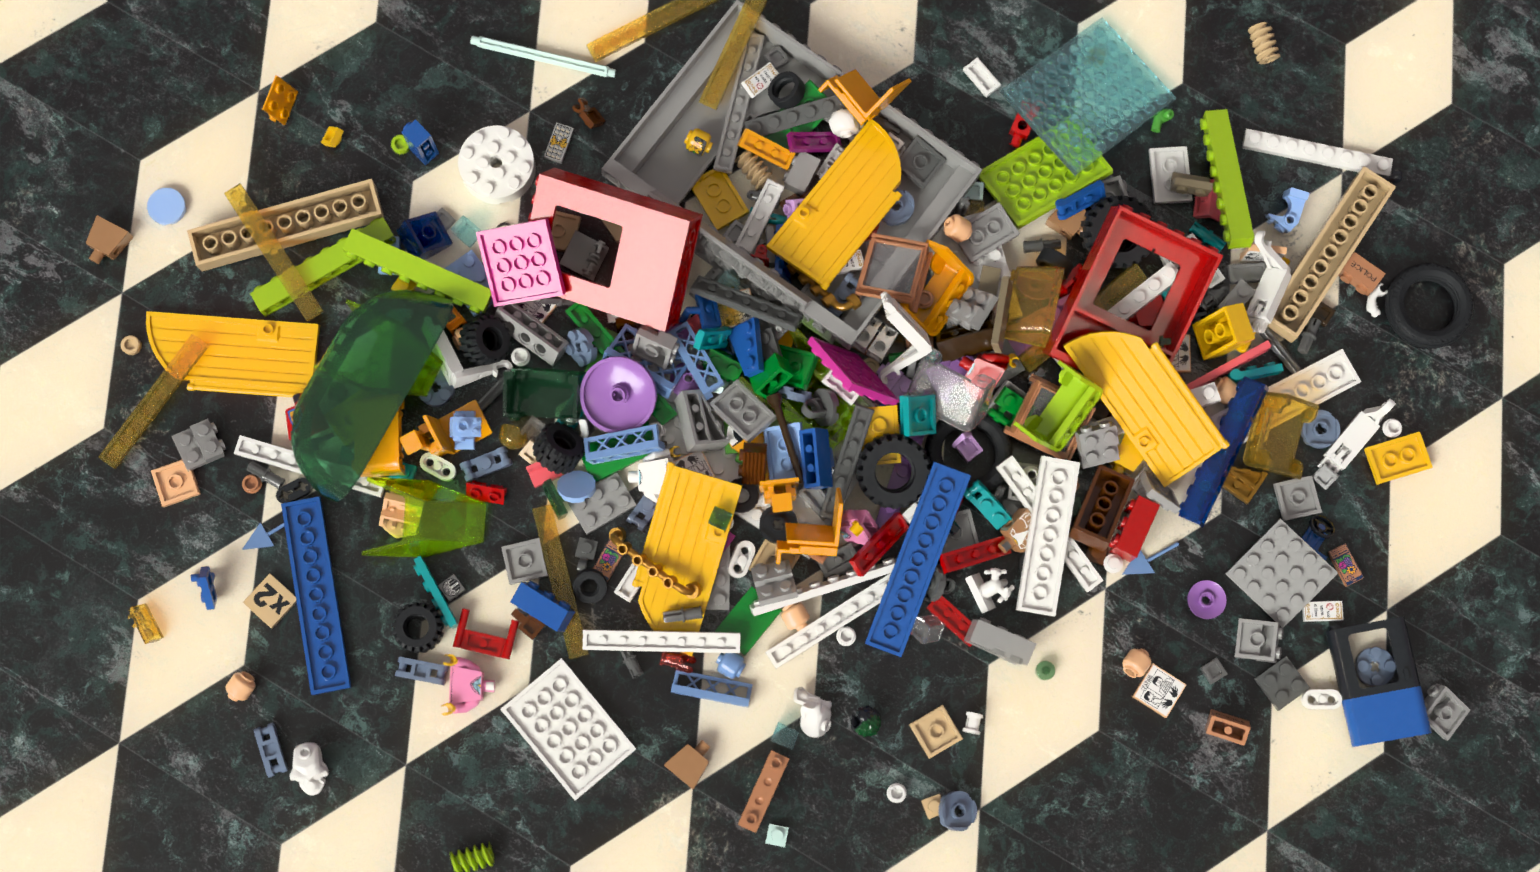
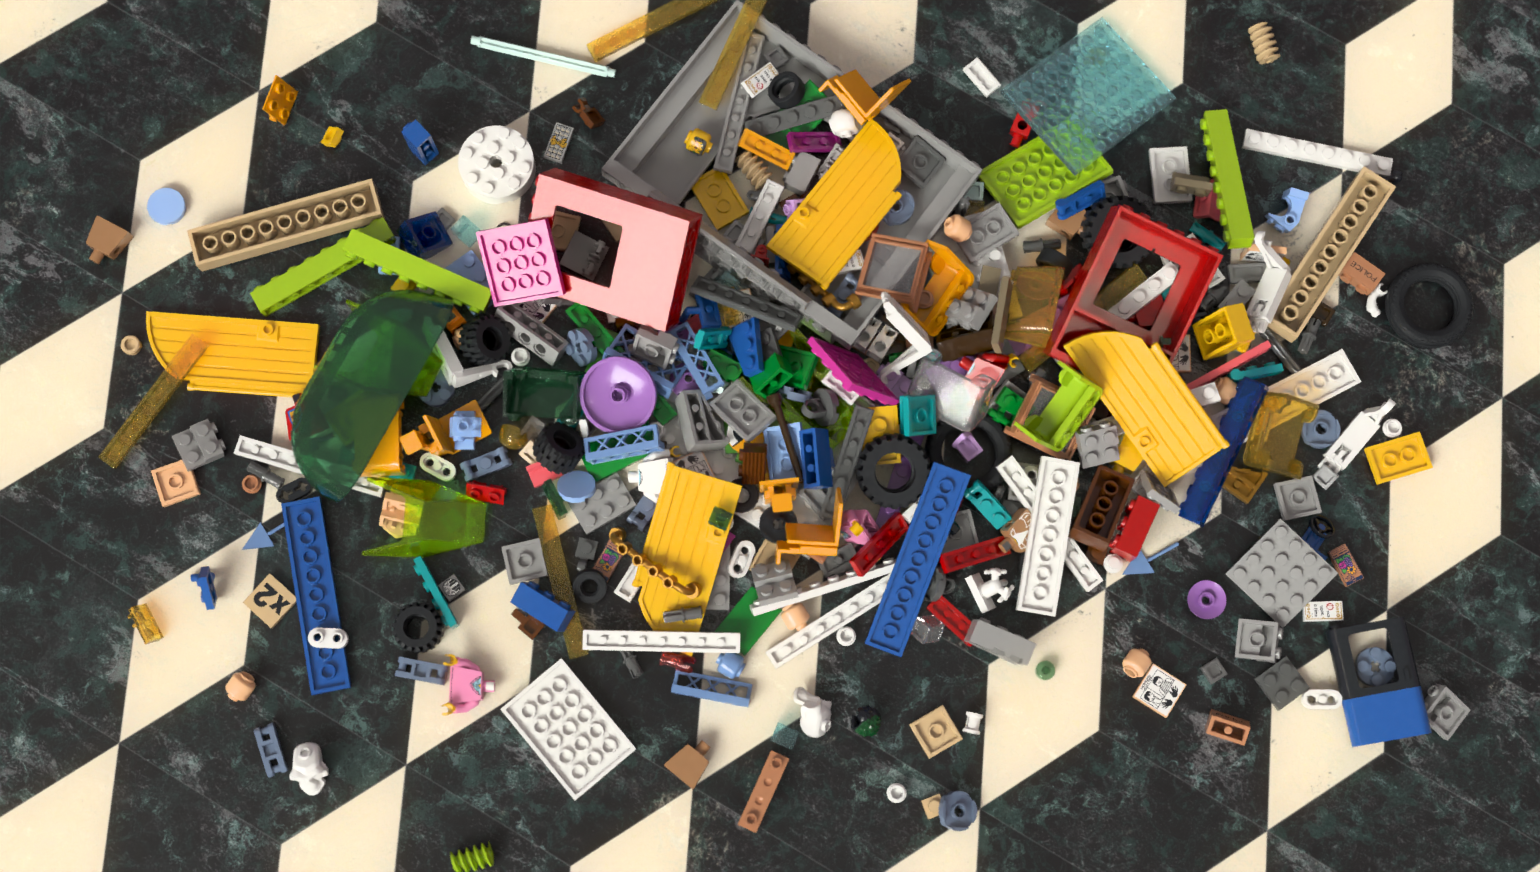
(273, 252): clear yellow plate -> none
(327, 638): none -> white plate
(399, 145): lime tile -> none
(482, 642): red plate -> none
(776, 835): light aqua plate -> none
(1161, 117): bright green arm -> none

